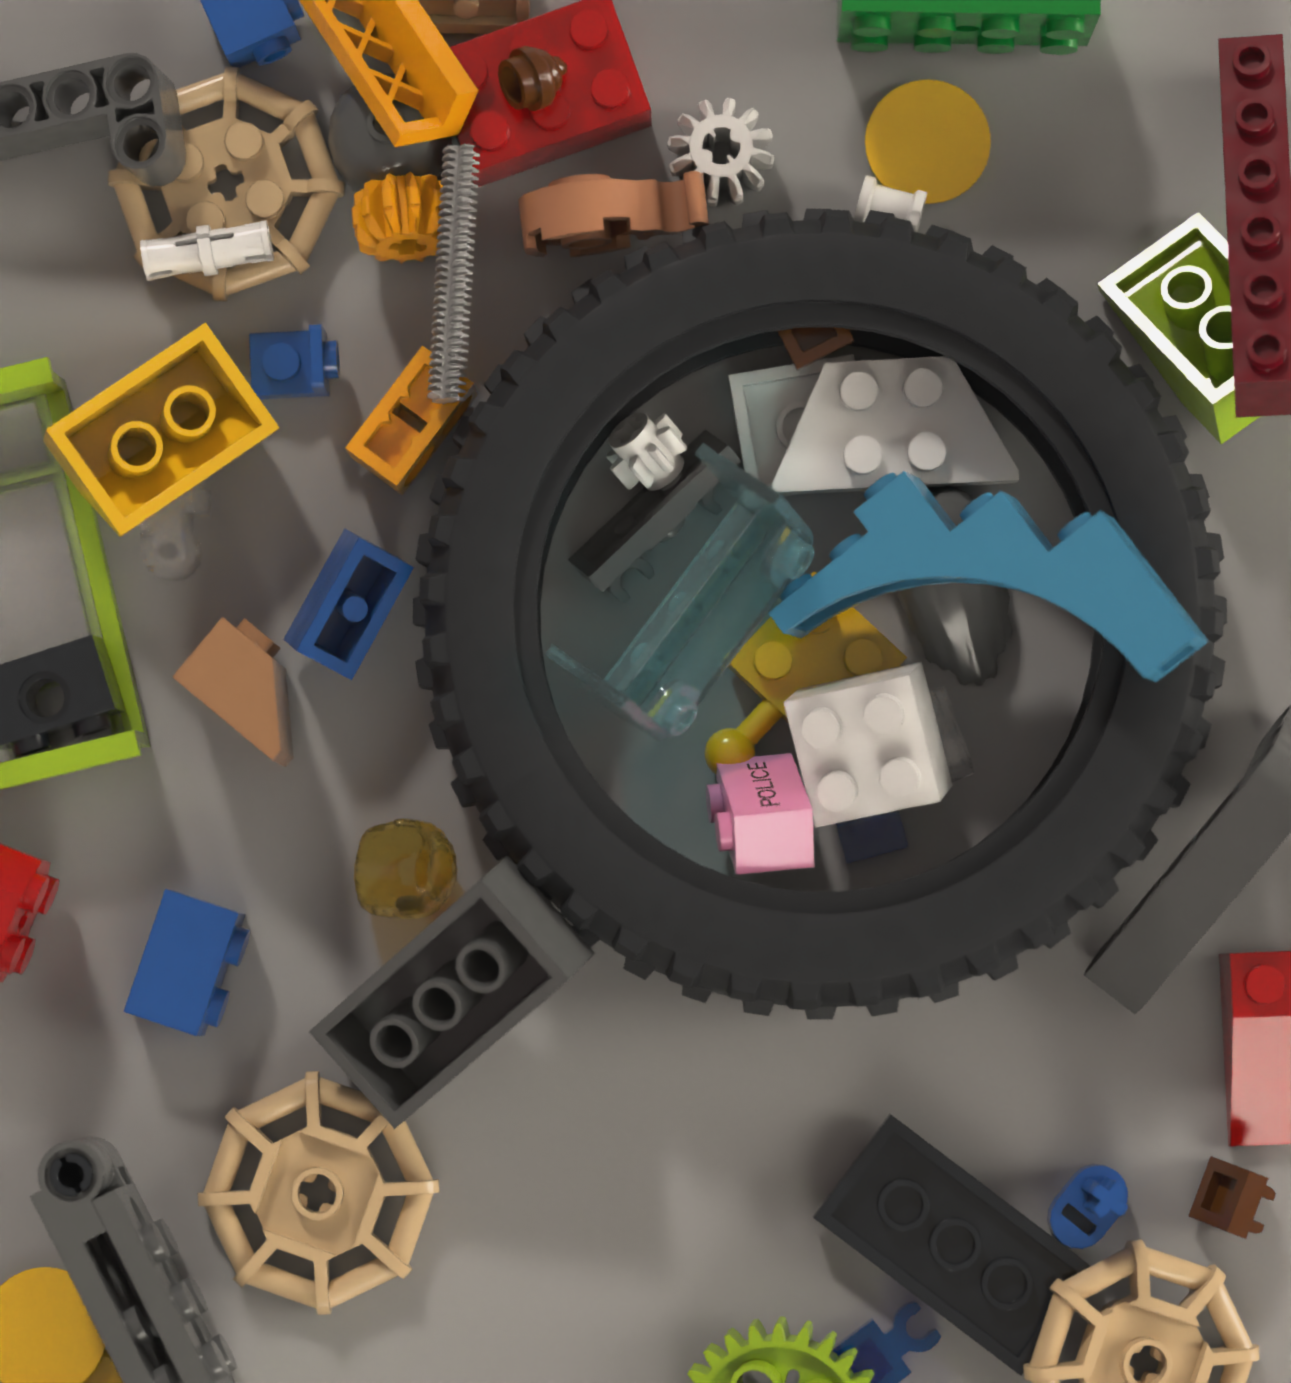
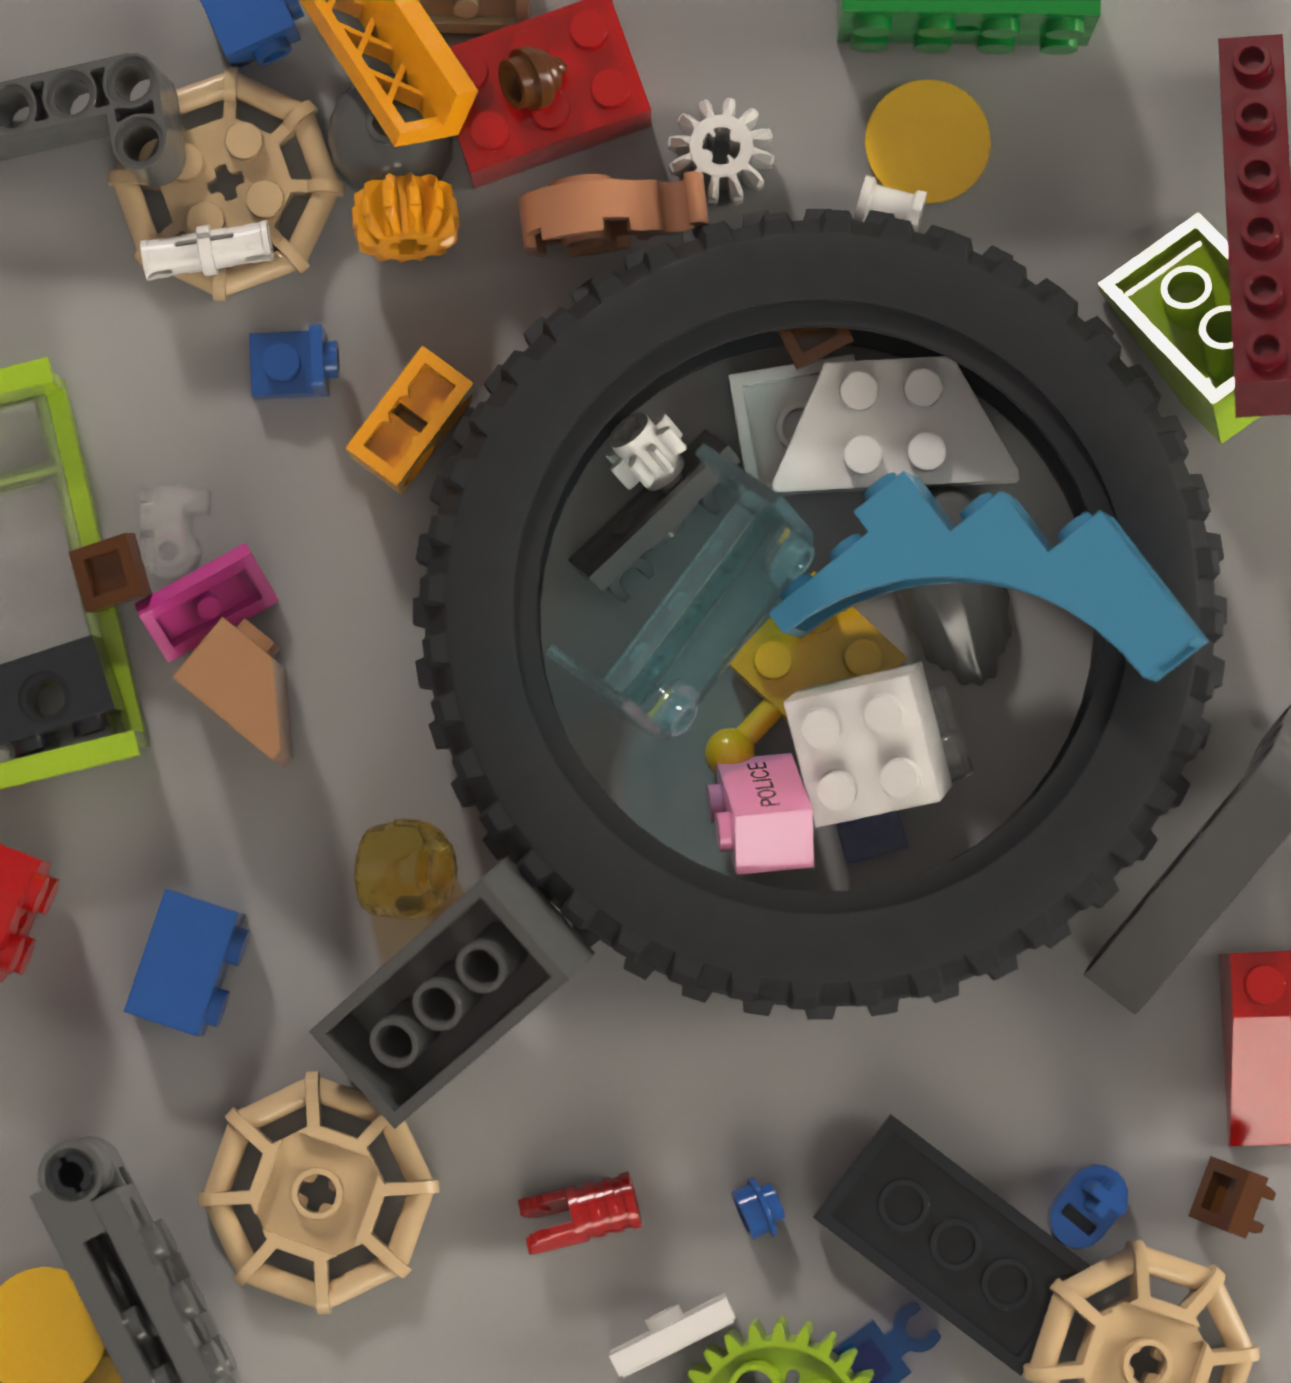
(110, 573): none -> reddish brown tile
(160, 430): yellow slope -> none
(192, 605): none -> dark pink plate
(348, 604): blue brick -> none
(452, 273): light grey axle -> none
(594, 1208): none -> red hinge
(670, 1332): none -> white plate
(758, 1208): none -> blue plate

